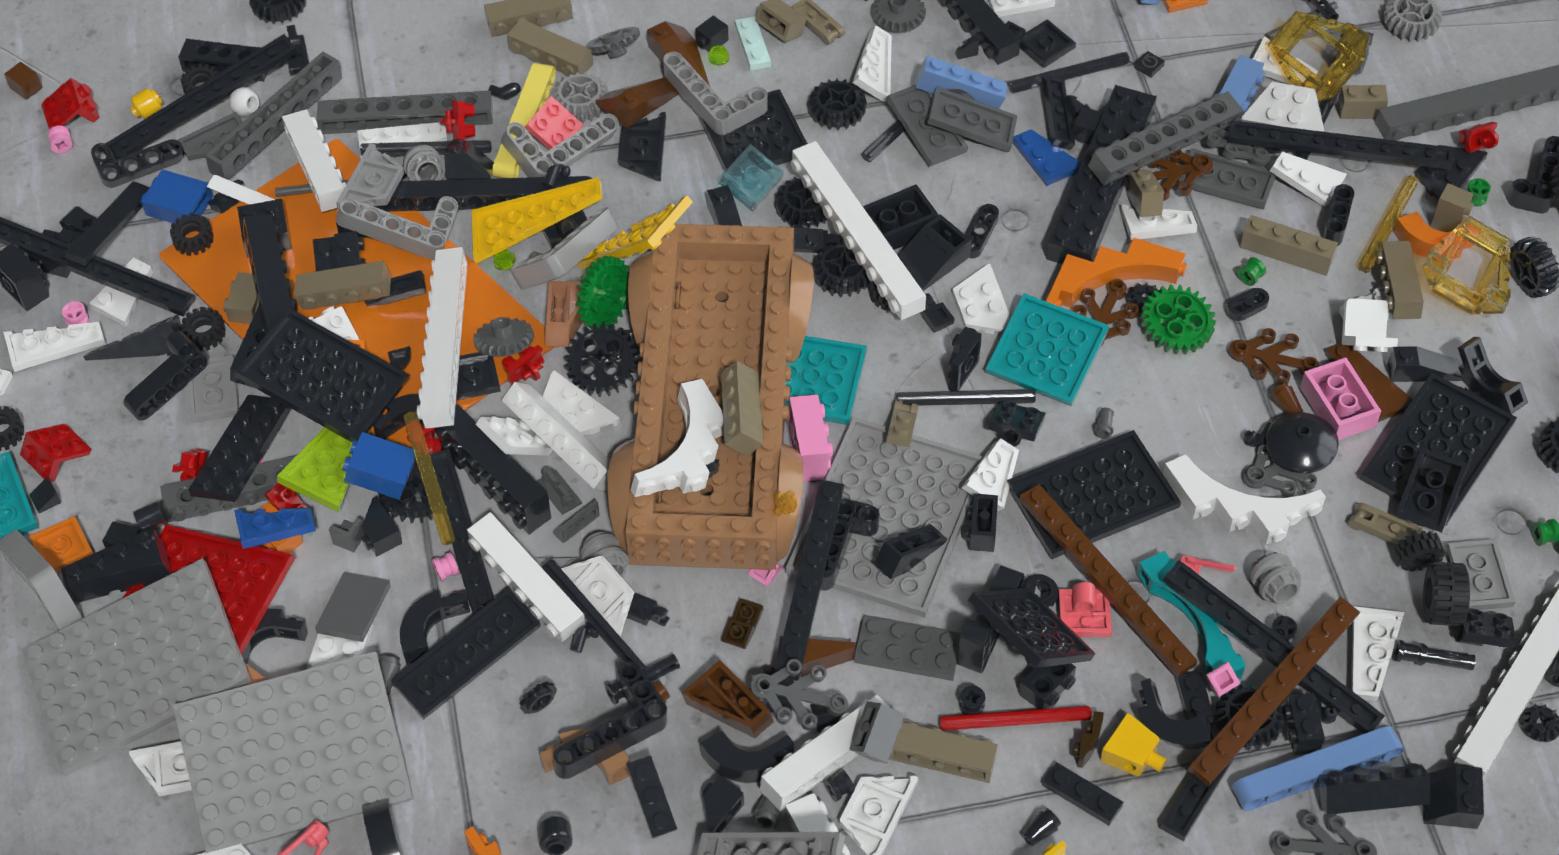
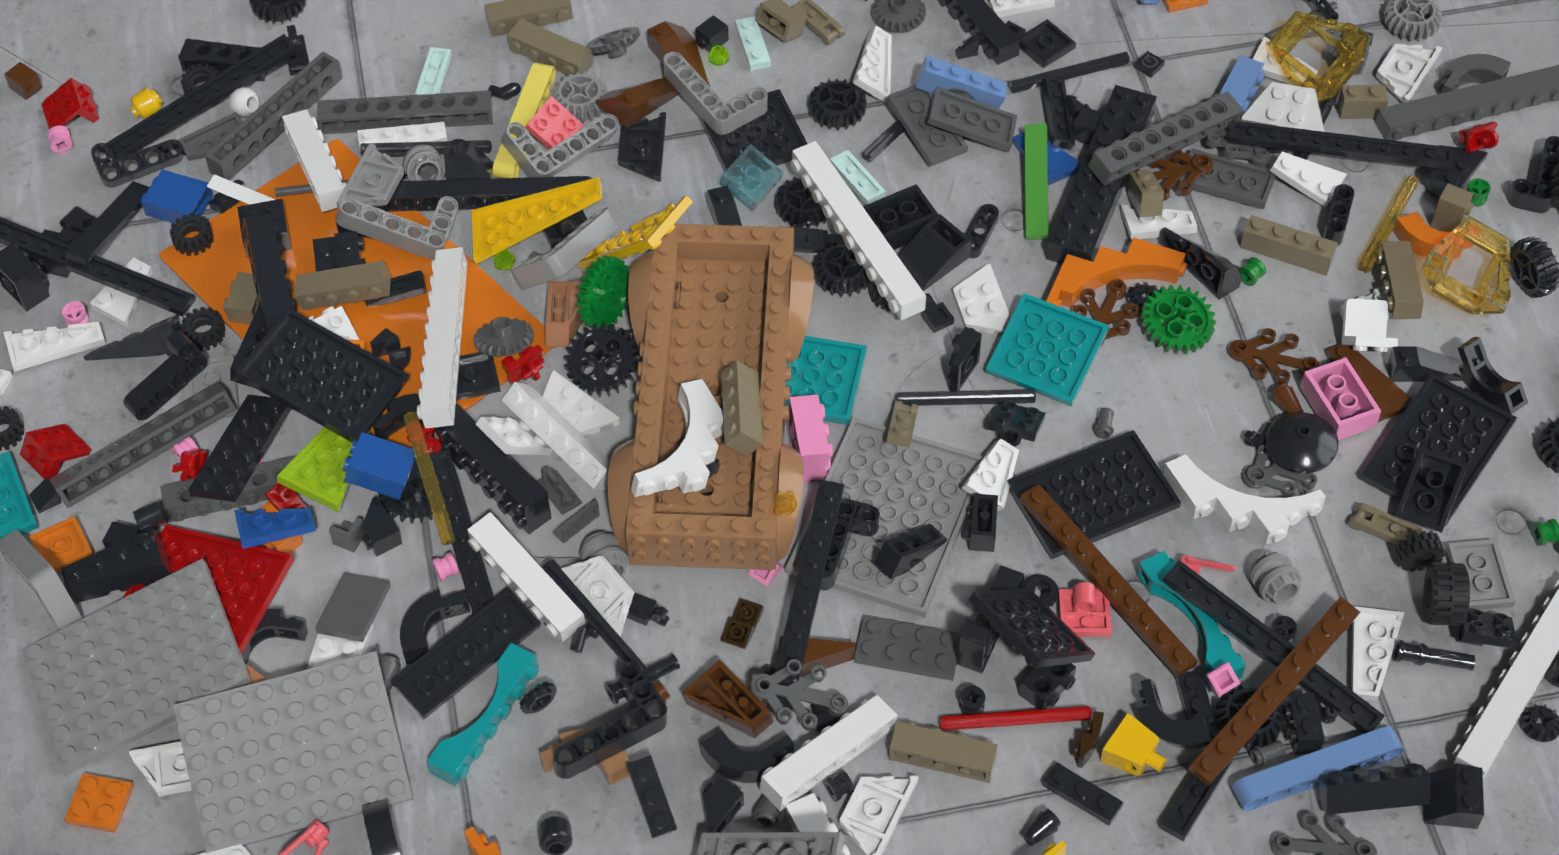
(99, 803): none -> orange plate
(142, 444): none -> dark grey brick
(185, 445): none -> bright pink wheel
(385, 342): none -> black slope
(434, 71): none -> light aqua plate
(455, 755): none -> teal arch
(456, 116): red hips -> none
(555, 172): black arm -> none
(857, 177): none -> light aqua plate
(877, 732): brick -> none
(1036, 181): none -> bright green tile
(1206, 266): none -> black wedge
(1246, 304): black plate -> none
(1262, 754): none -> dark grey pin
(1406, 69): none -> white wing
(1473, 69): none -> dark grey arch

